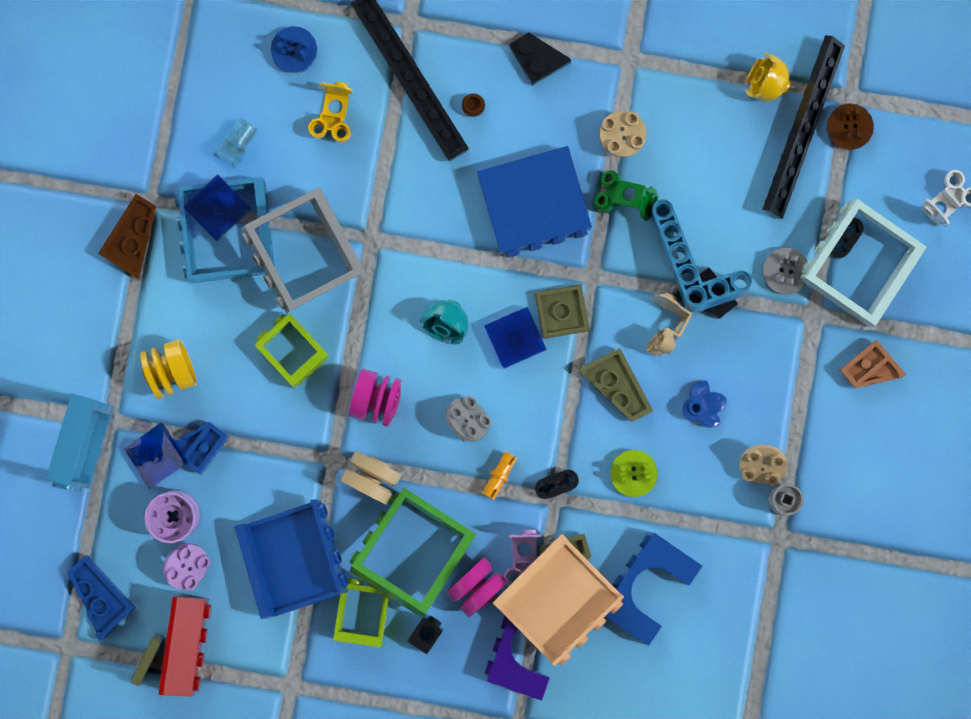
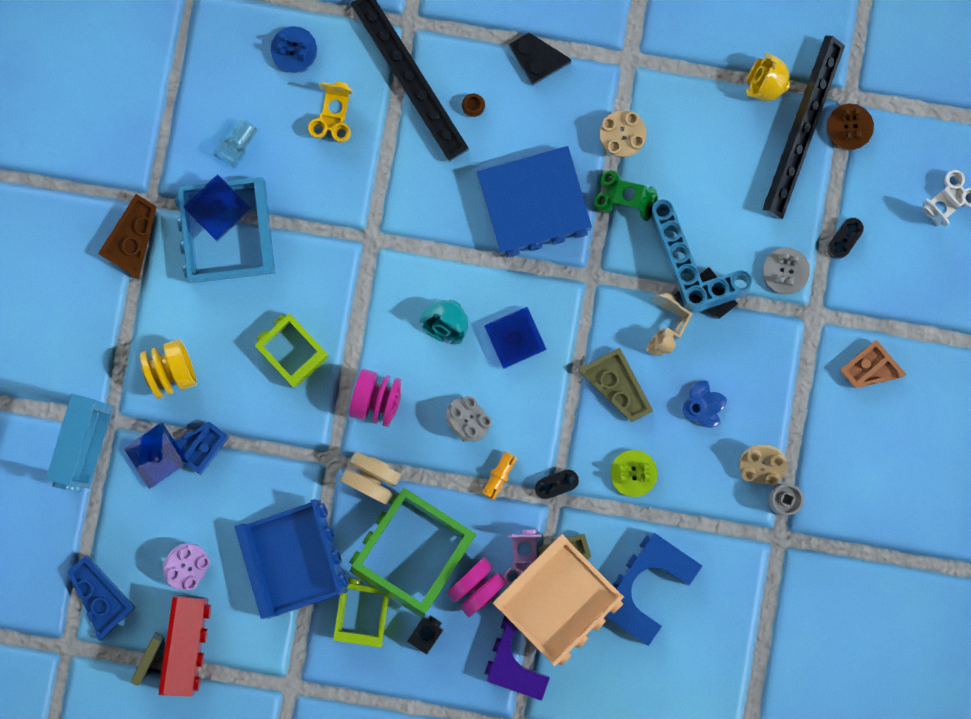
(158, 516): lavender wheel -> none
(335, 233): light grey window -> none
(562, 311): olive tile -> none
(892, 285): light aqua window -> none

